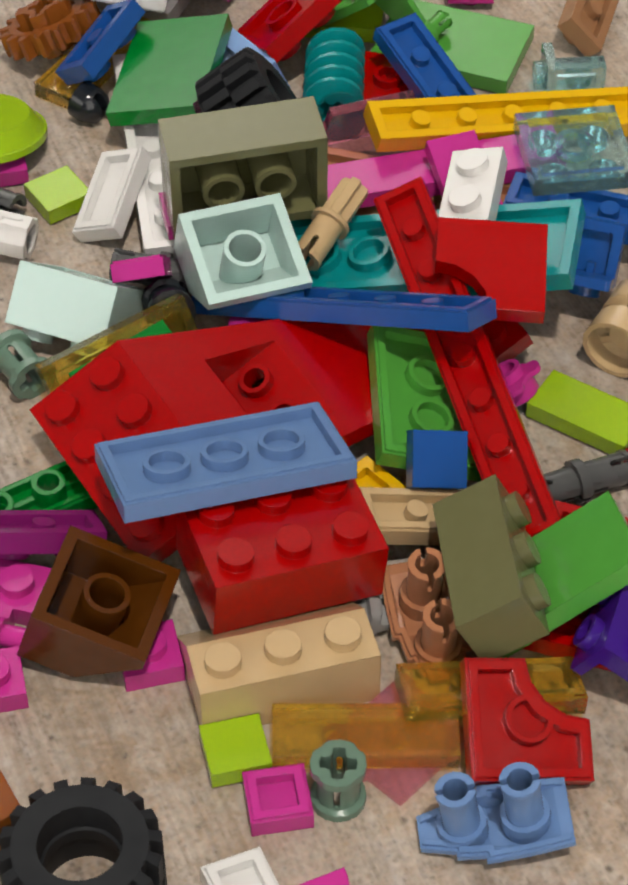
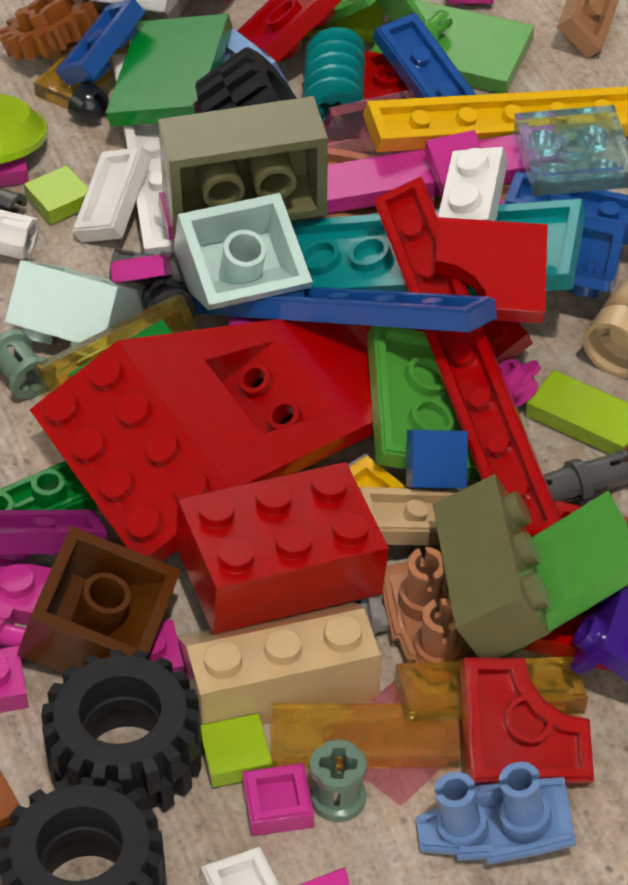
(117, 695): none -> black tyre
(223, 461): medium blue tile -> none
(332, 221): tan axle -> none
(567, 72): clear light blue bracket -> none

